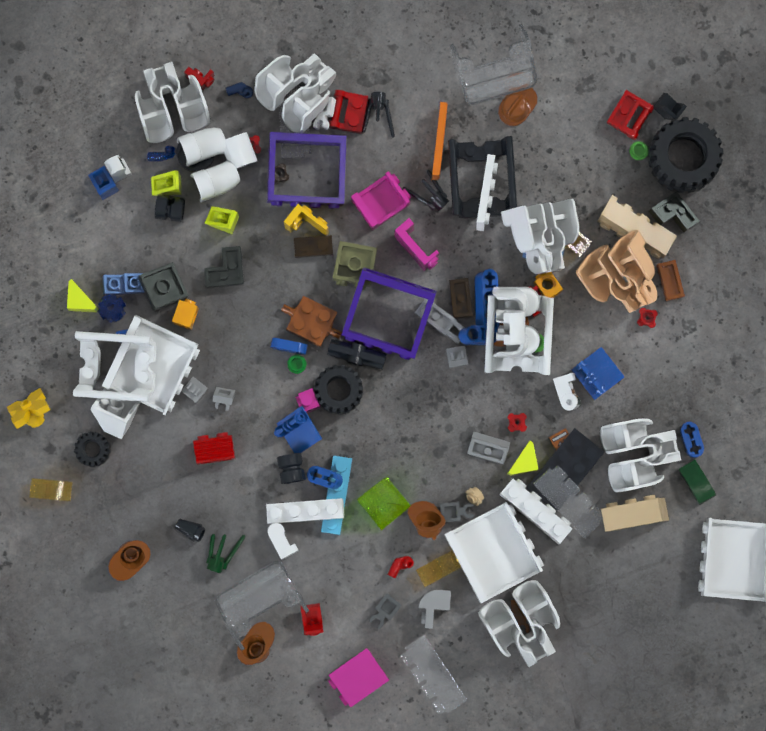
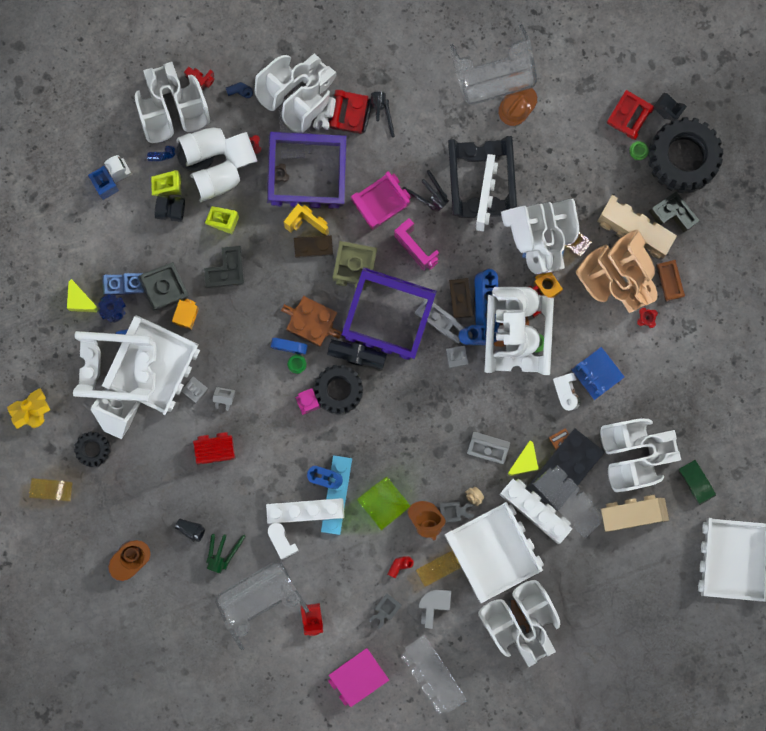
(256, 644): dark orange piece -> none
(291, 468): black wheel -> none
(298, 430): blue hinge -> none
(439, 141): orange tile -> none
(516, 427): red plate -> none
(695, 437): blue beam -> none

